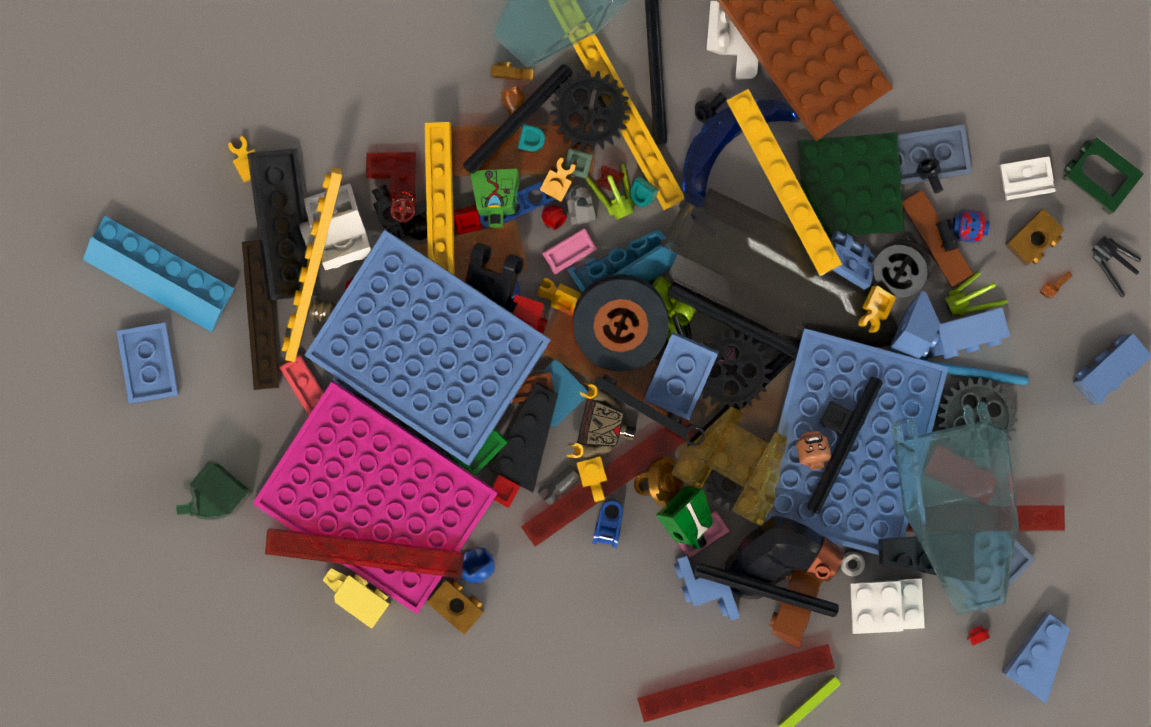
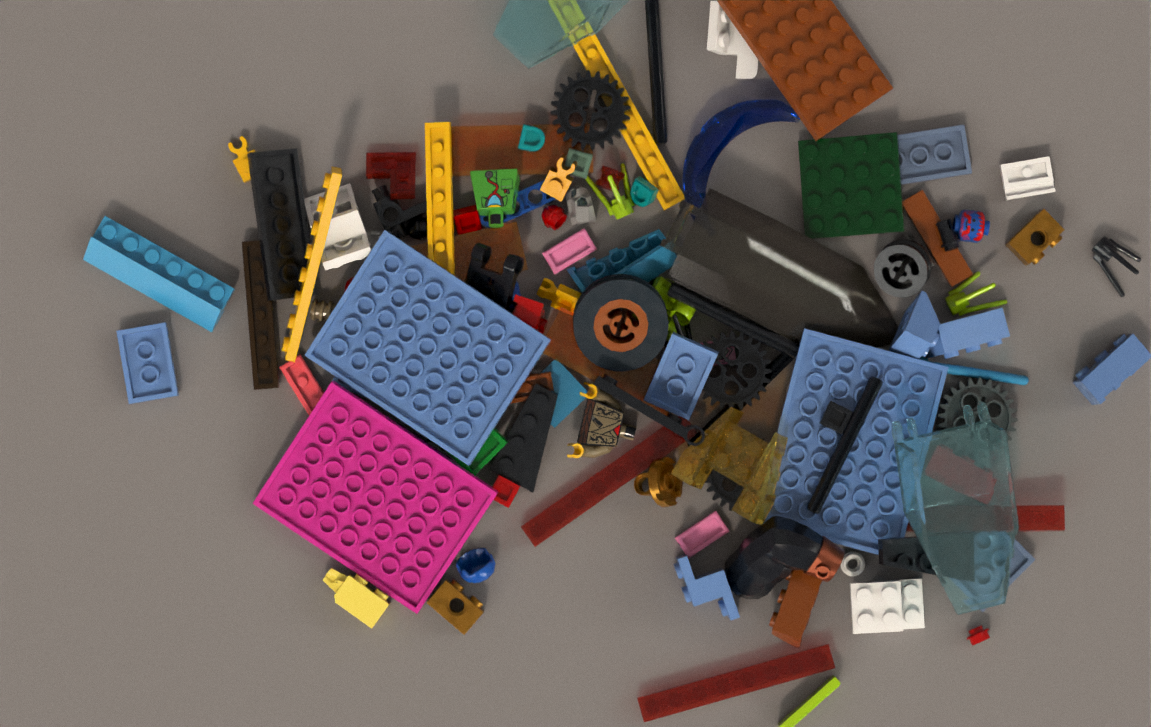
(215, 494): clear green piece -> none
(305, 230): light grey tile -> none
(364, 553): clear red plate -> none
(403, 213): clear red wheel -> none
(505, 71): pearl gold plate -> none
(512, 99): clear orange cone -> none
(517, 119): black axle -> none
(559, 485): dark grey bar -> none
(593, 474): yellow plate -> none
(608, 525): blue piece -> none
(687, 517): green torso -> none
(705, 110): black plate -> none
(766, 590): black axle -> none
(784, 182): yellow plate -> none
(813, 450): nougat head -> none
(854, 265): medium blue plate -> none
(878, 306): yellow plate -> none
(929, 169): black plate -> none
(1039, 657): medium blue wedge -> none
(1050, 290): clear orange hand -> none
(1076, 175): dark green panel -> none

